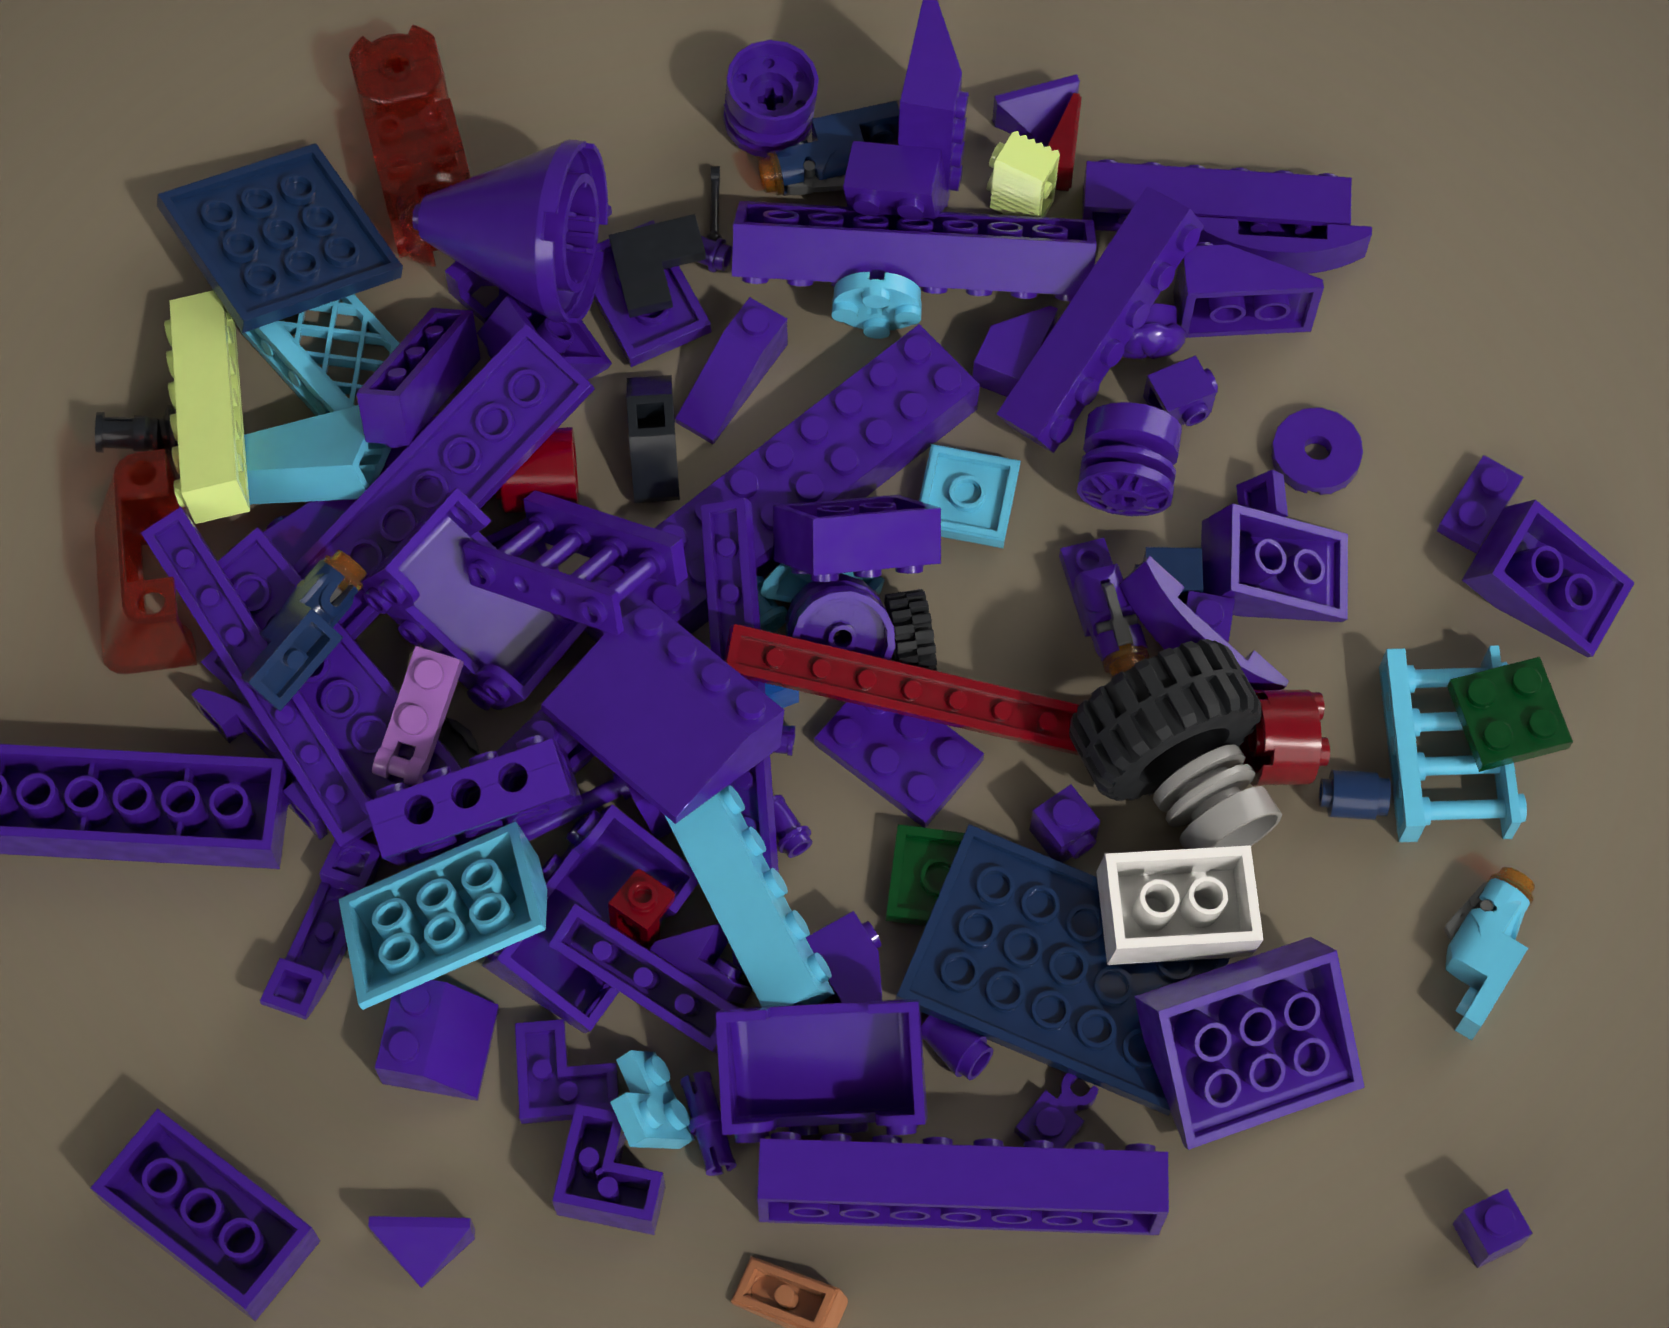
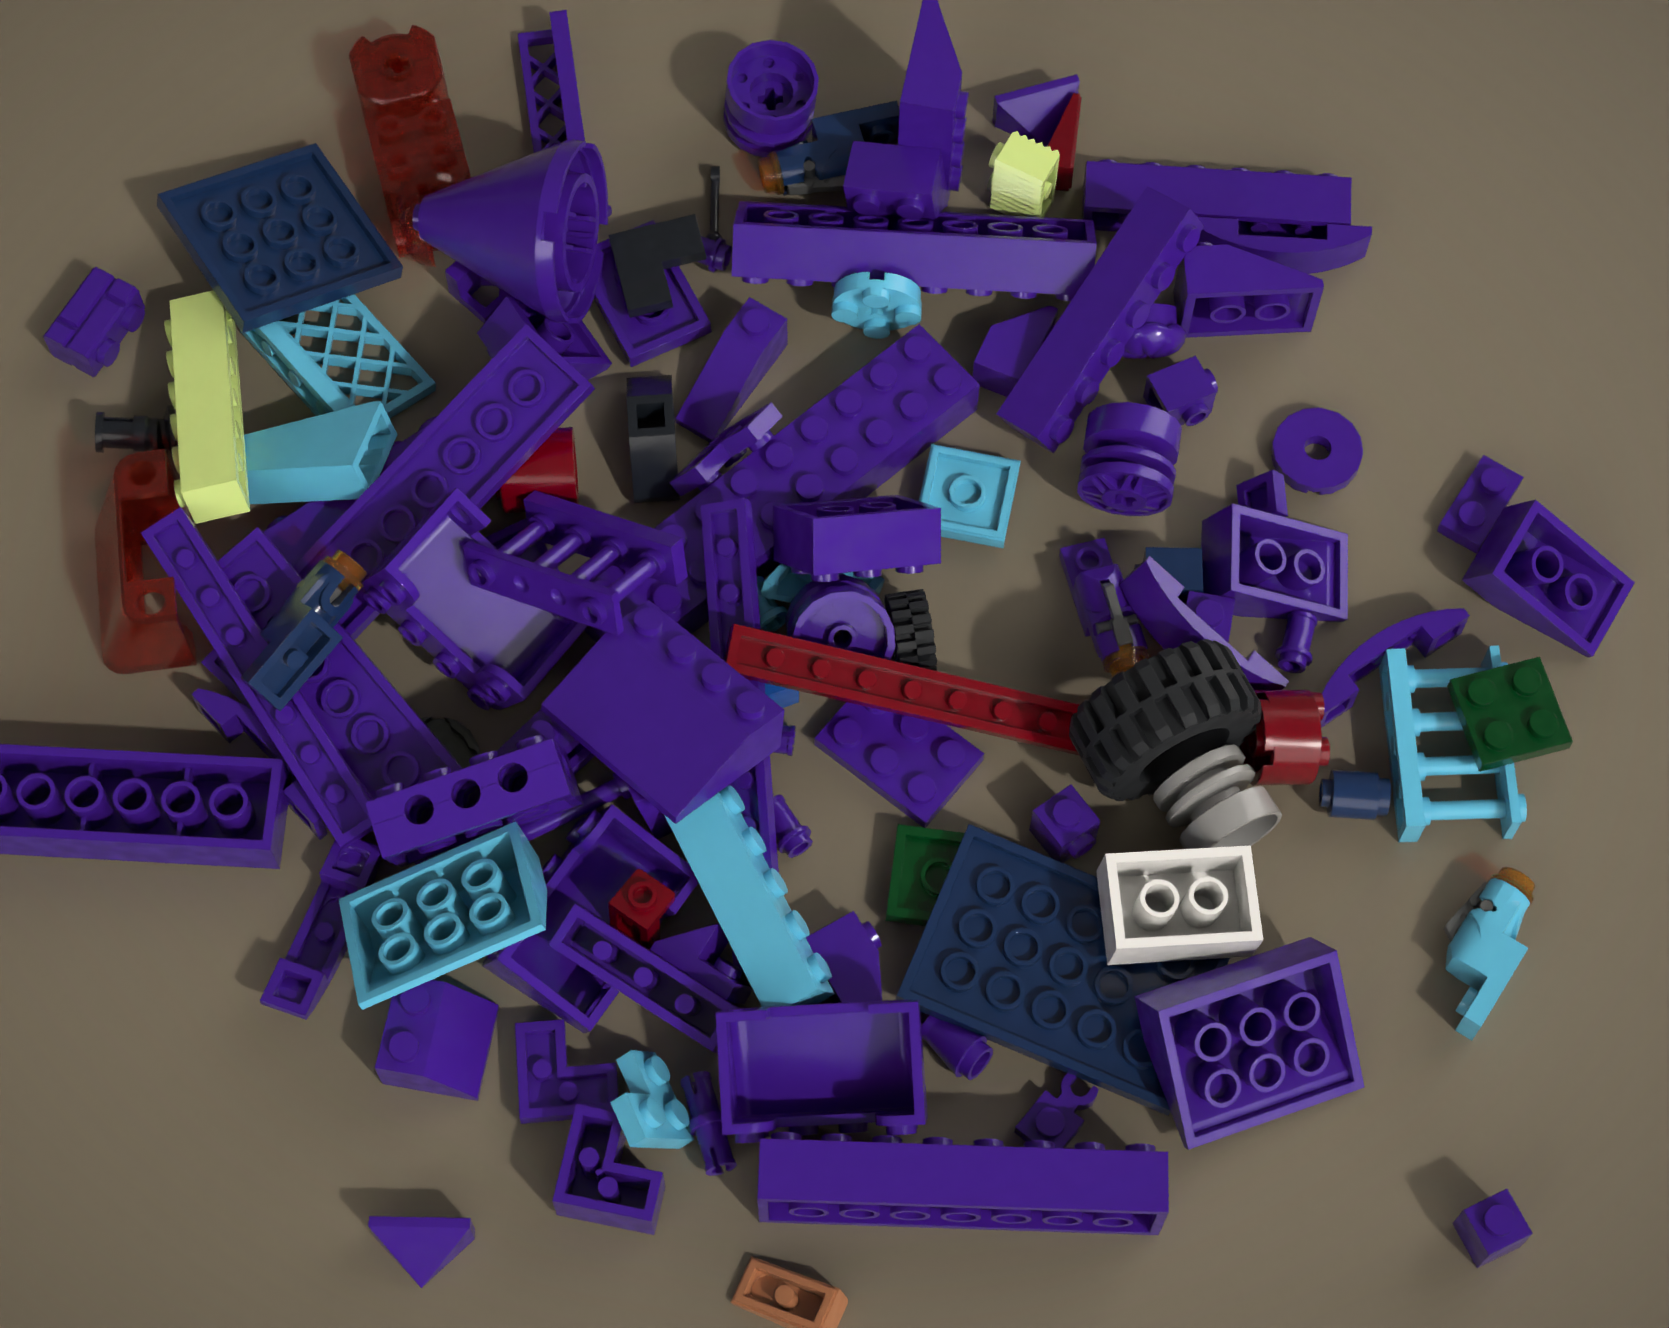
(95, 322): none -> dark purple brick
(206, 1214): dark purple brick -> none
(418, 377): dark purple brick -> none
(418, 715): medium lavender plate -> none
(565, 78): none -> dark purple fence
(727, 449): none -> dark purple plate
(1294, 652): none -> dark purple pin
(1425, 631): none -> dark purple slope

